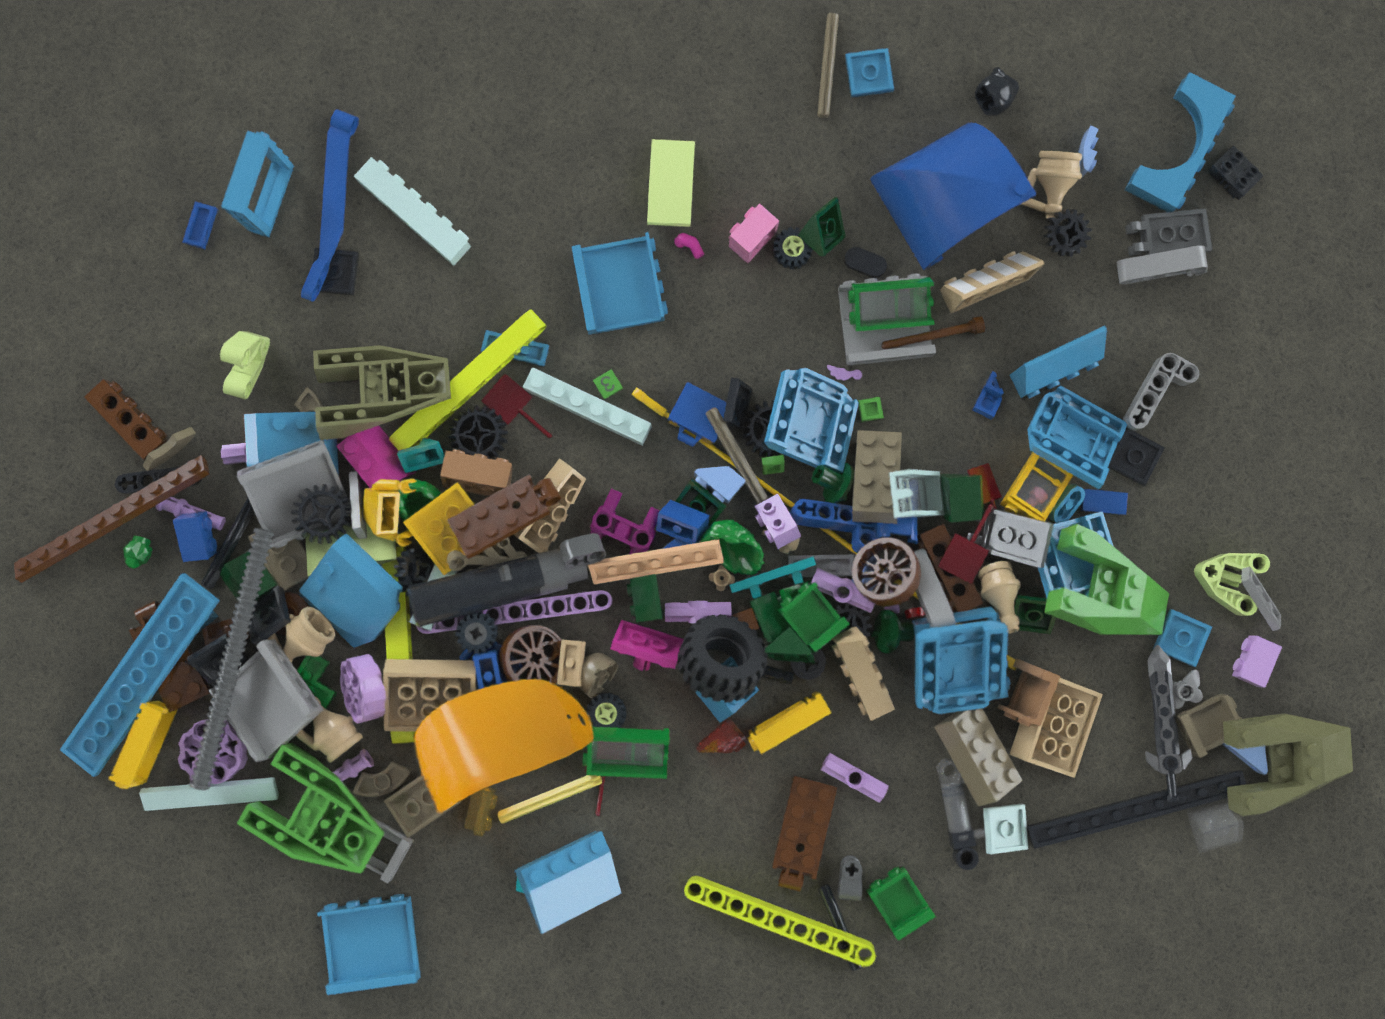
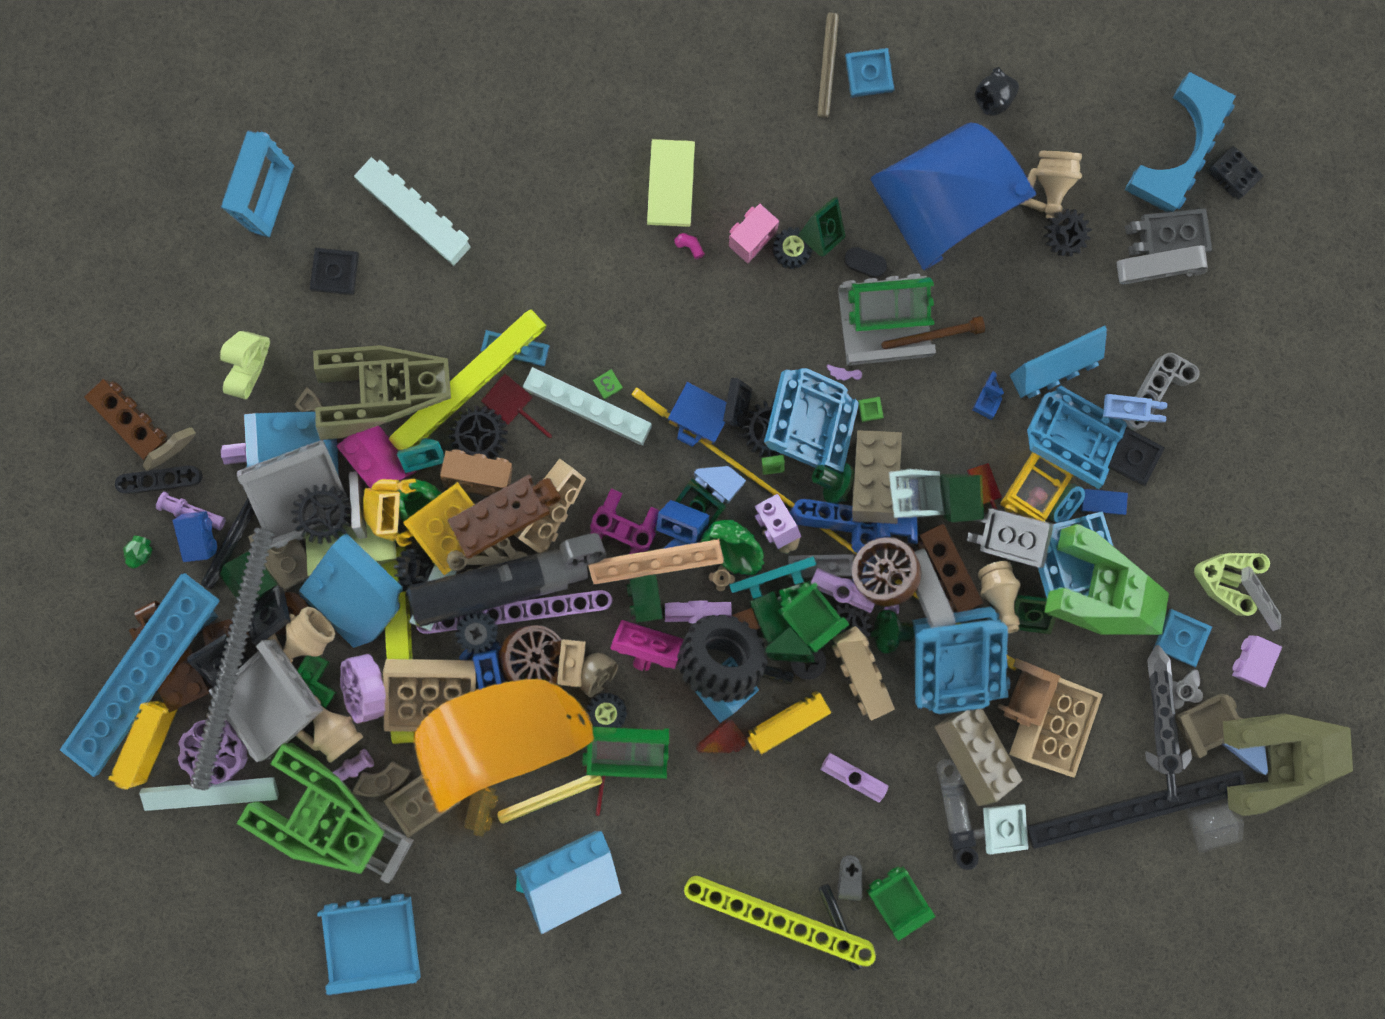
(111, 518): reddish brown plate -> none
(200, 225): blue tile -> none
(334, 197): blue piece -> none
(619, 284): dark azure panel -> none
(736, 455): dark tan axle -> none
(805, 823): reddish brown hinge -> none
(914, 613): red tile -> none
(963, 556): dark red piece -> none
(989, 280): tan slope -> none
(1088, 142): light blue slope -> none
(1132, 408): none -> light blue hinge

